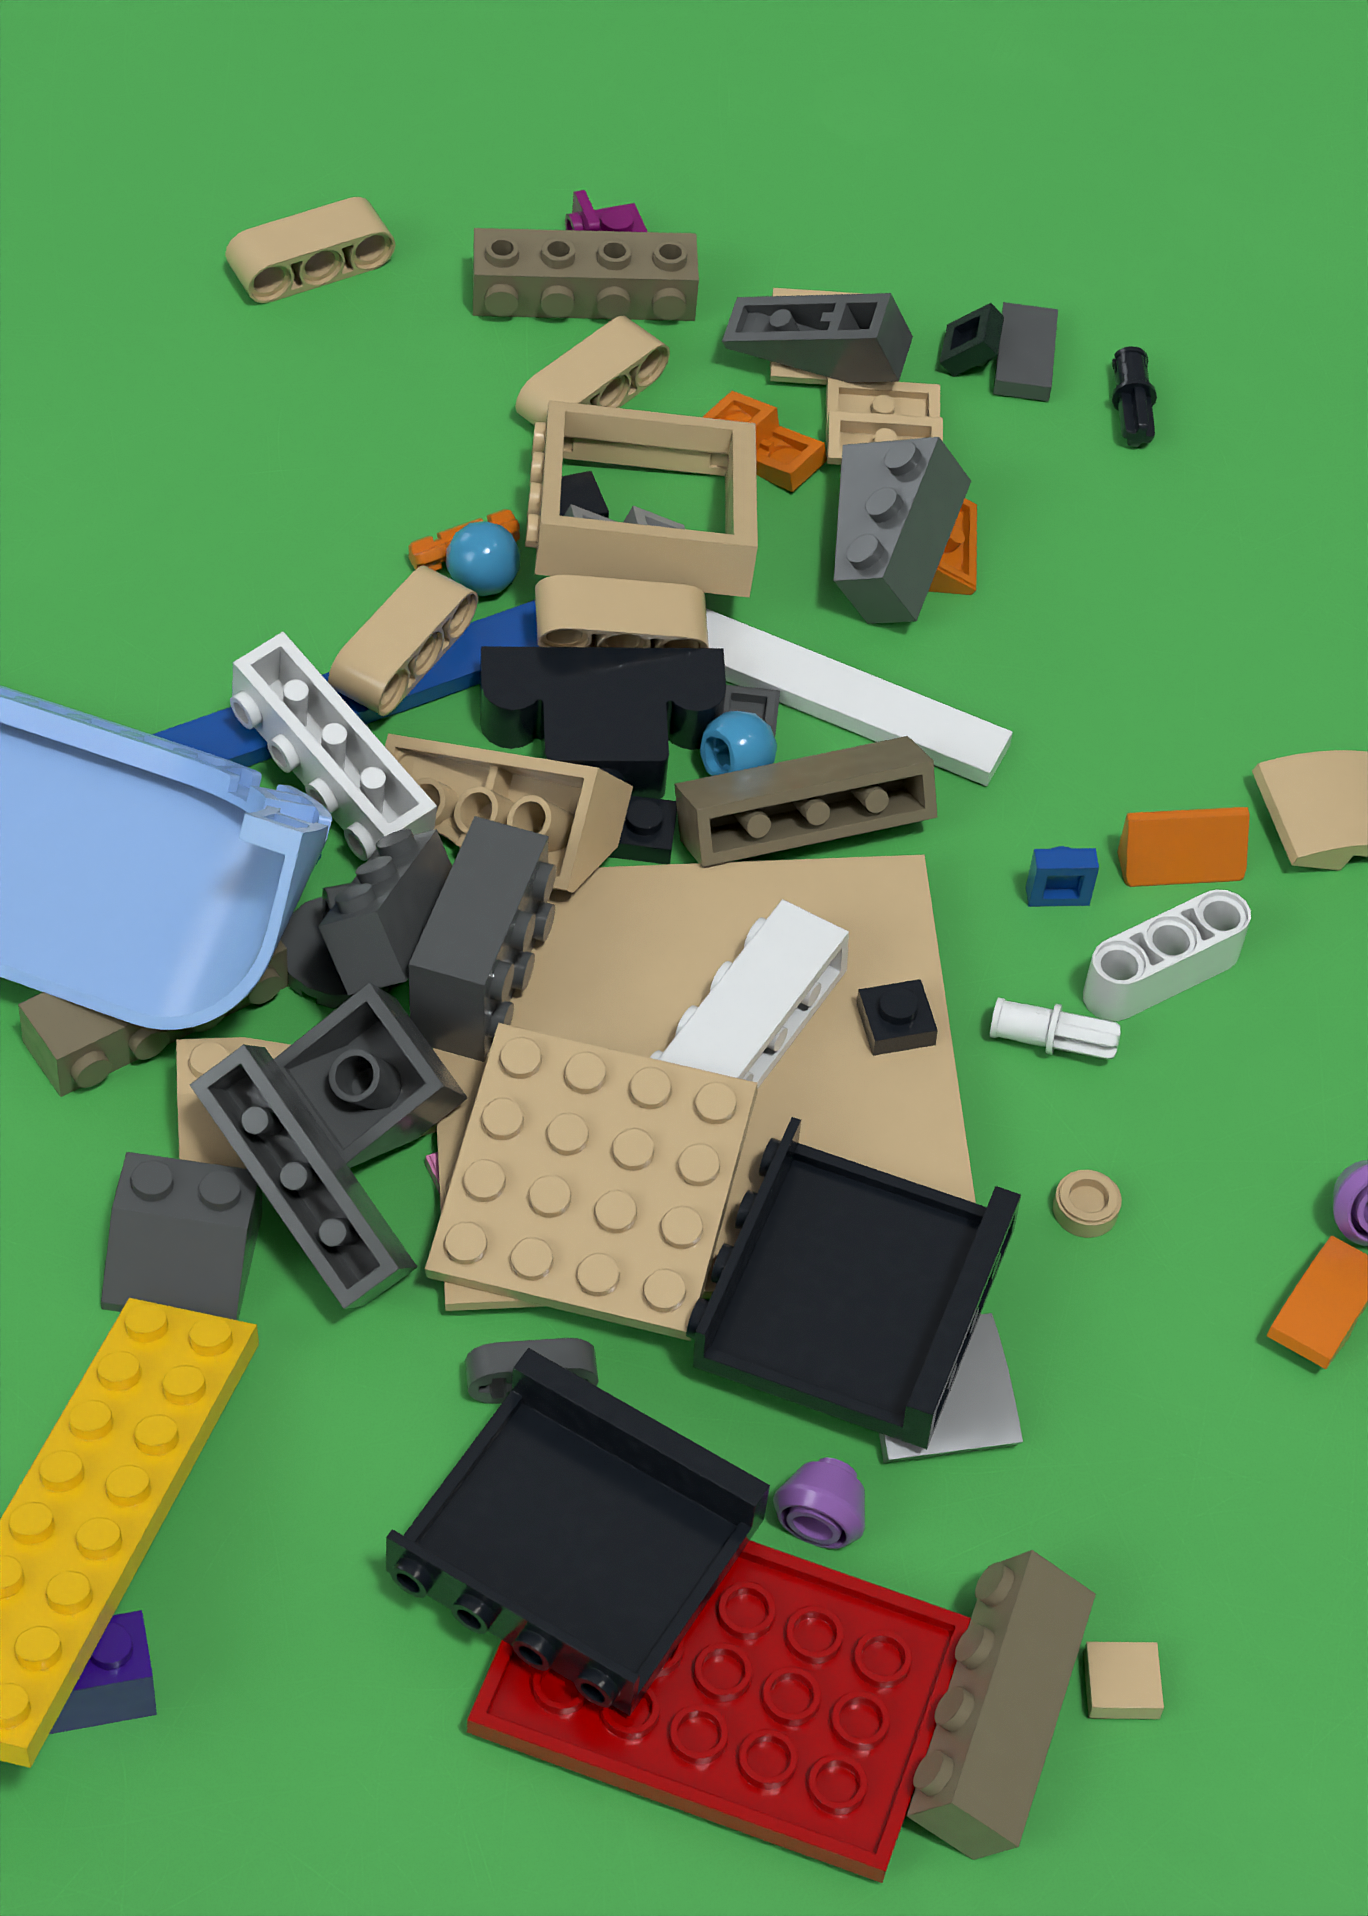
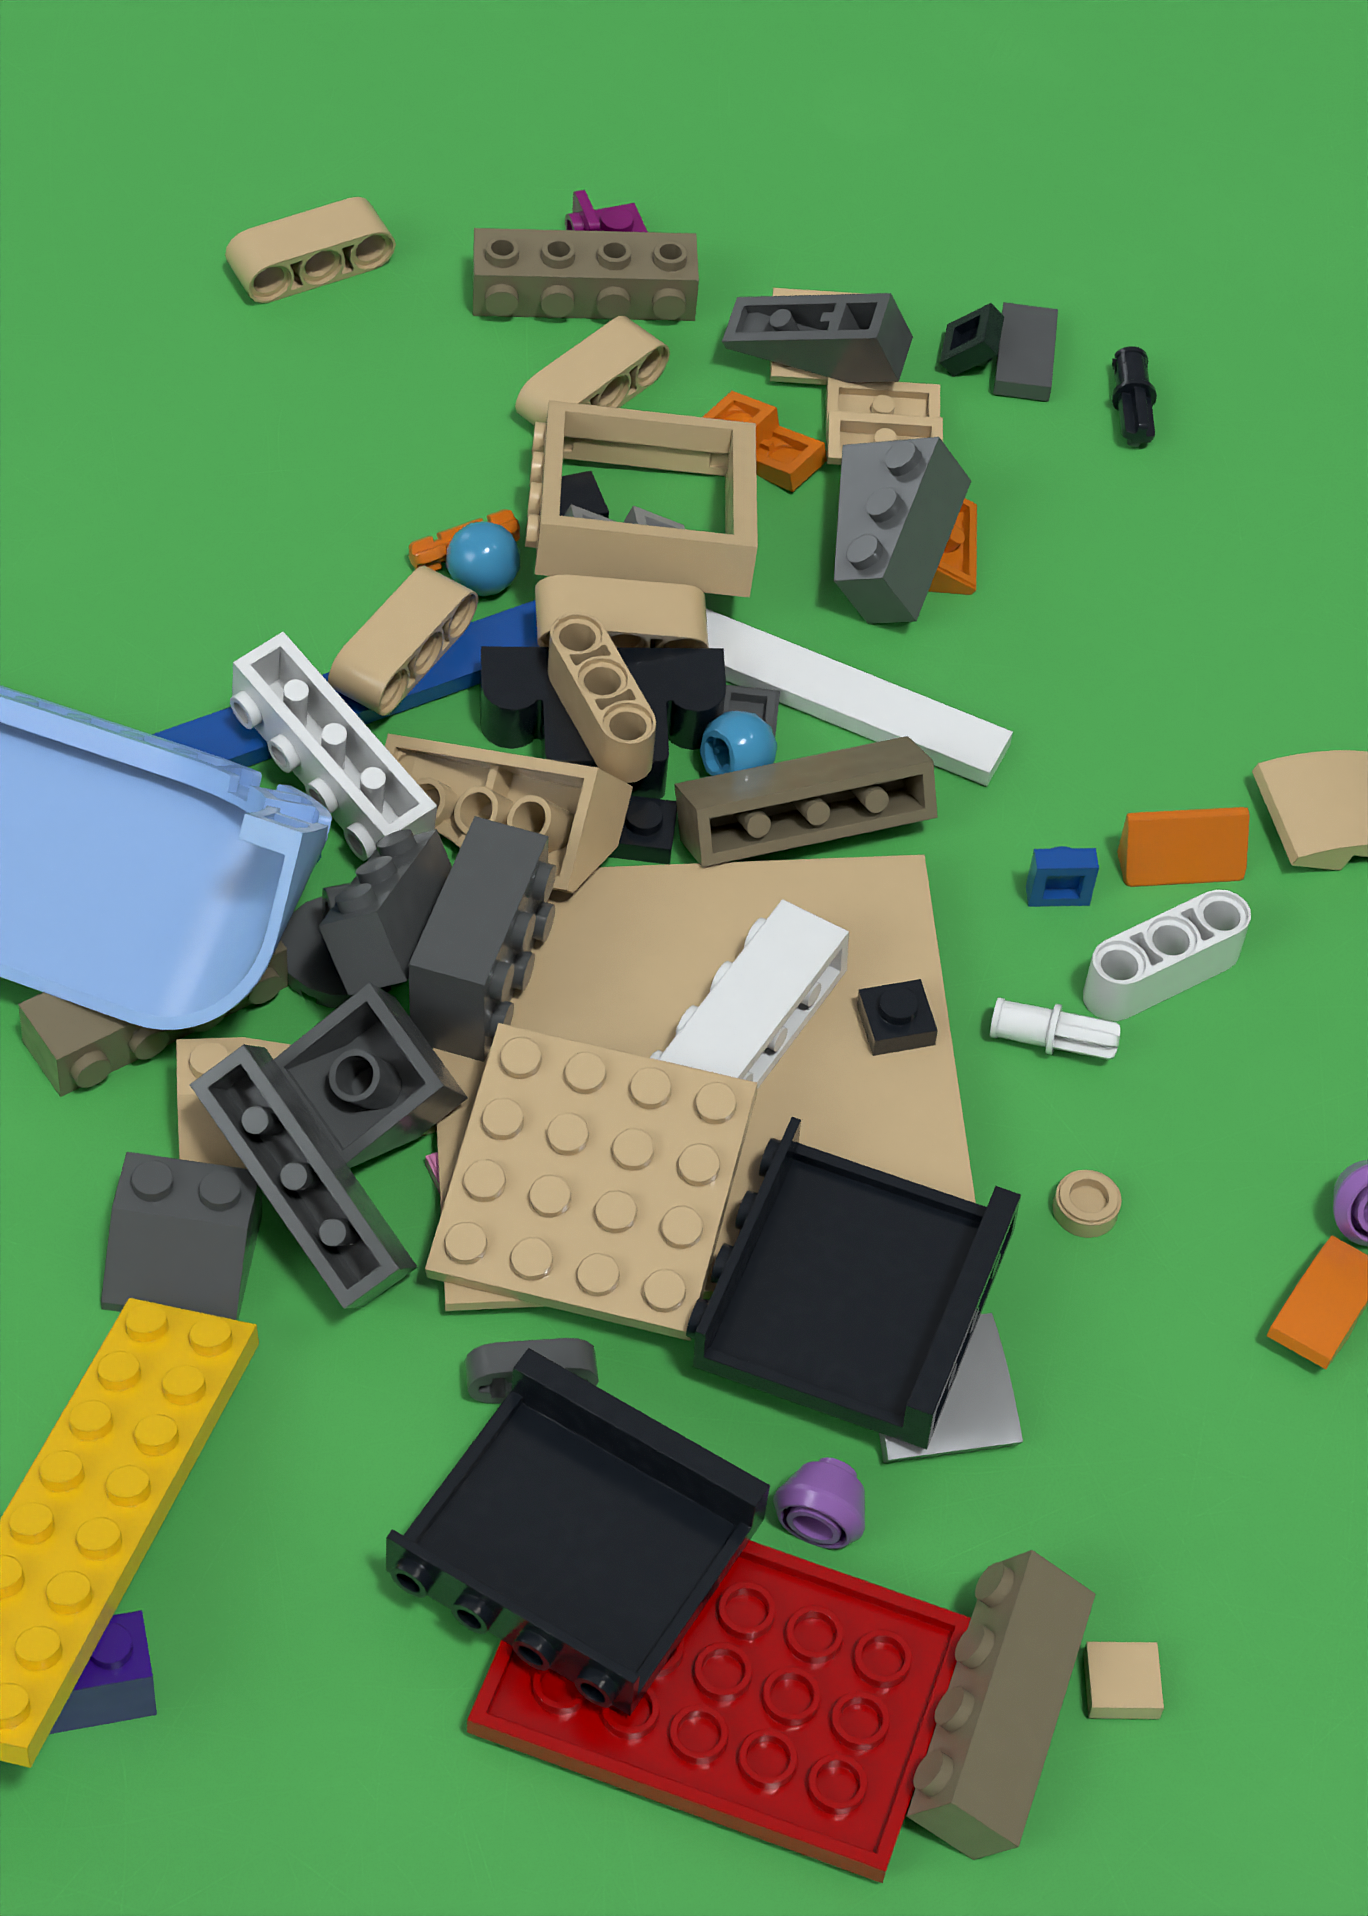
(601, 696): none -> tan beam

